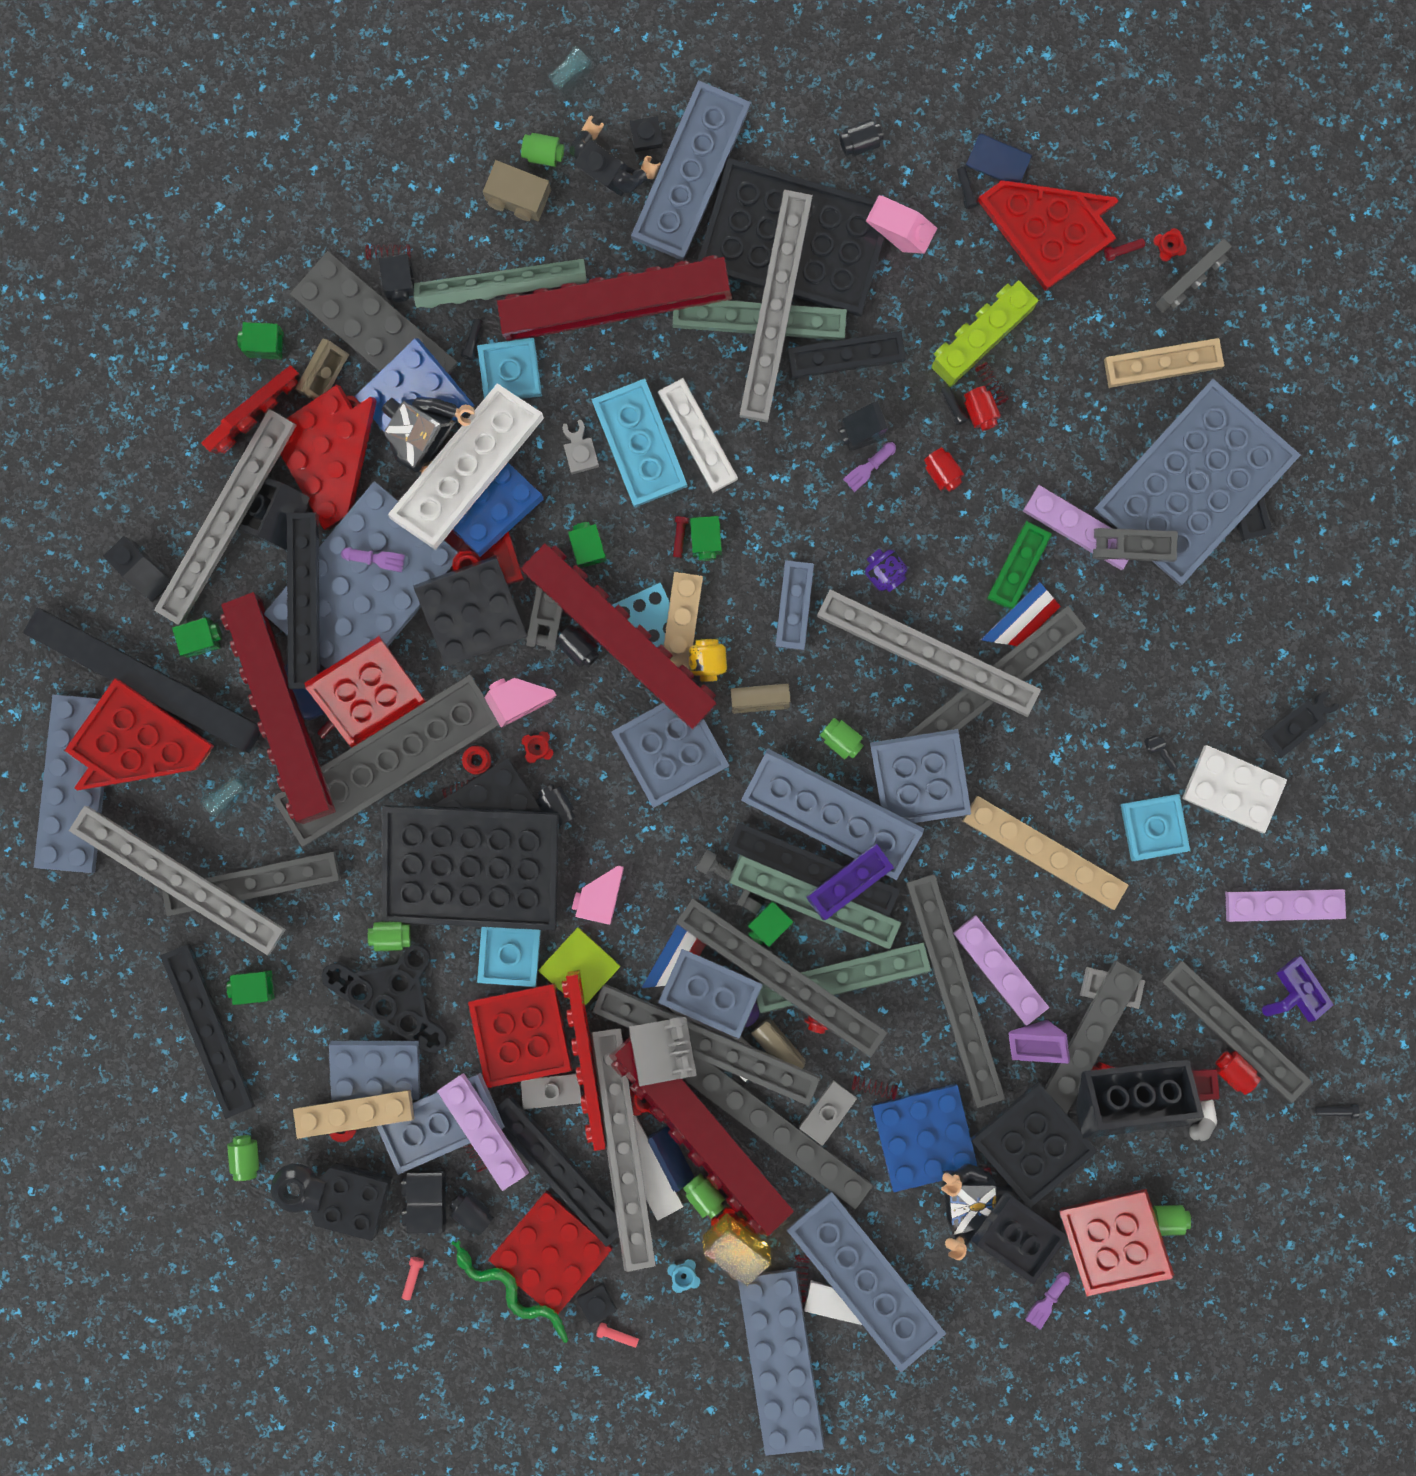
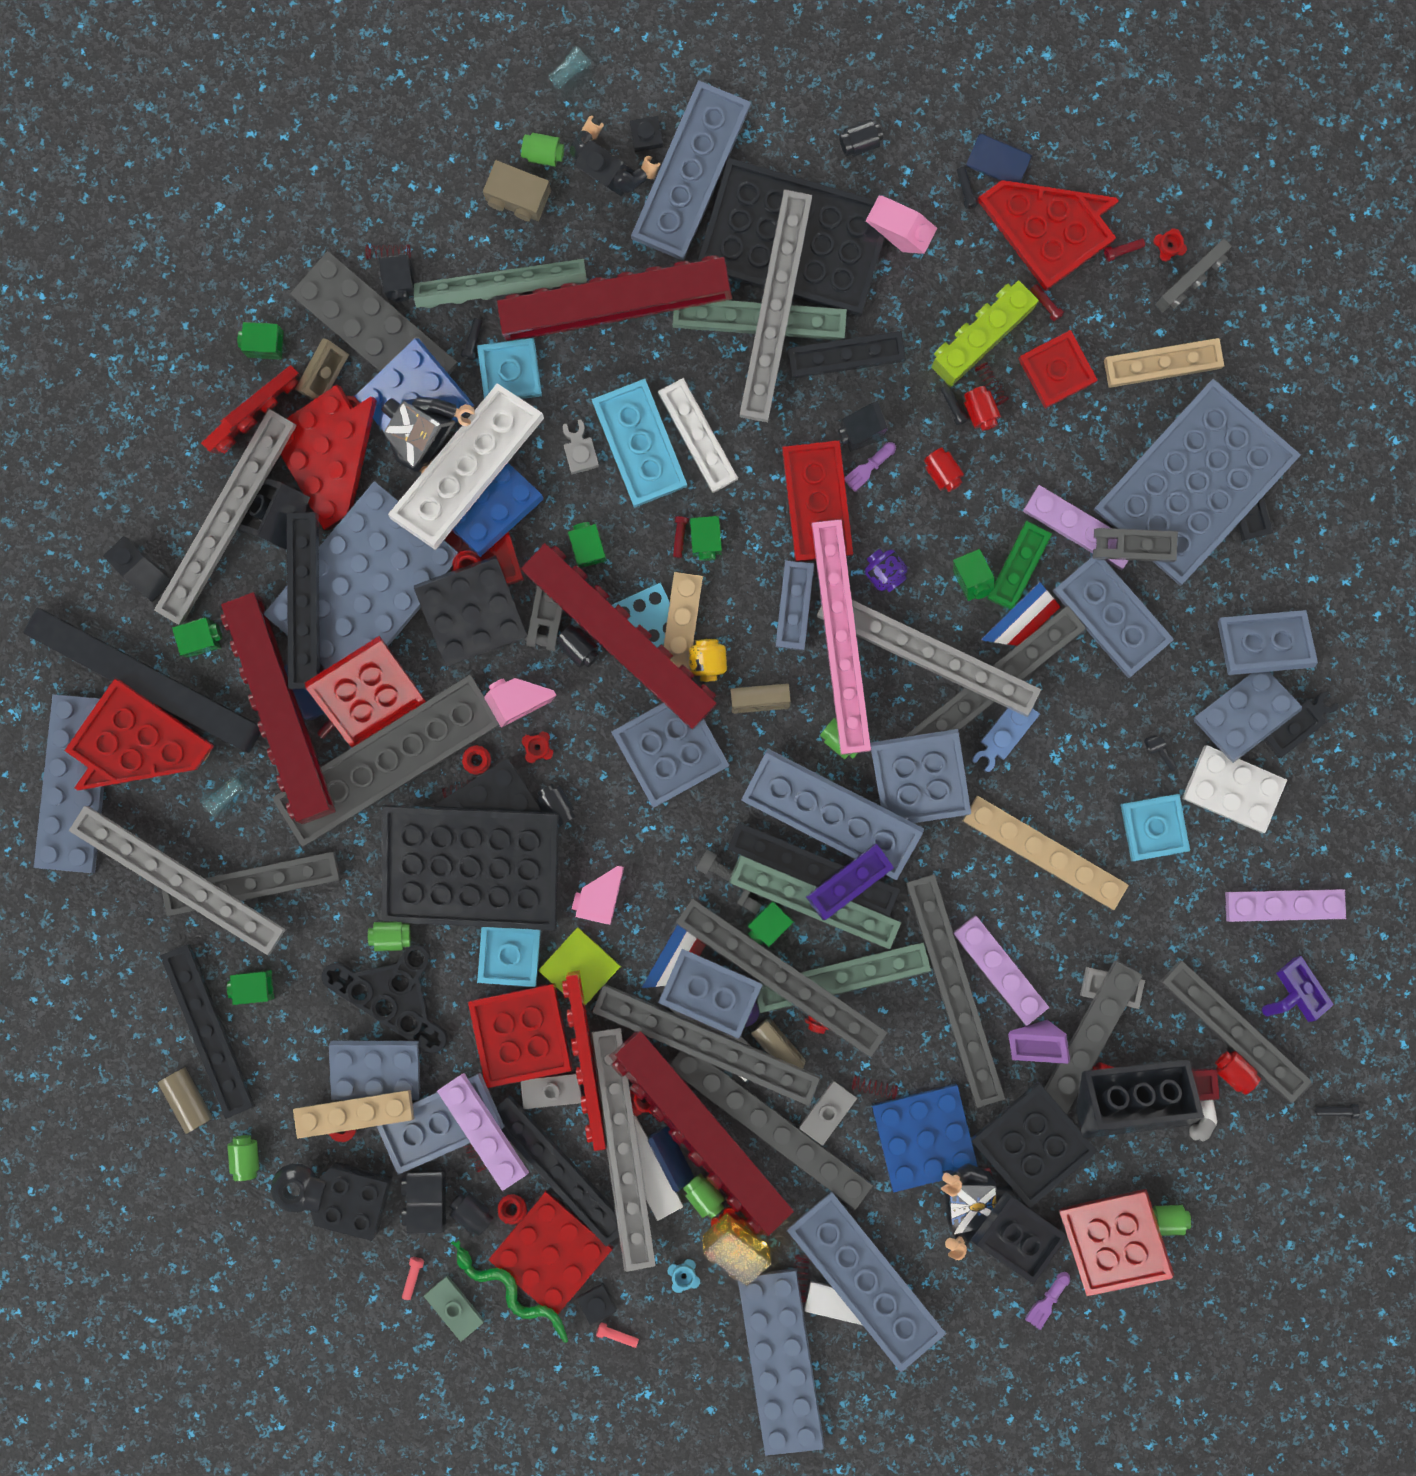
(185, 1100): none -> dark tan brick
(384, 560): medium lavender piece -> none
(454, 1308): none -> sand green plate
(504, 1205): none -> red plate
(662, 1051): light grey hinge -> none
(815, 493): none -> red plate
(841, 637): none -> bright pink plate
(973, 575): none -> green brick
(1004, 736): none -> medium blue plate
(1047, 303): none -> dark red piece
(1057, 369): none -> red plate
(1113, 615): none -> sand blue plate
(1247, 714): none -> sand blue plate
(1267, 642): none -> sand blue plate

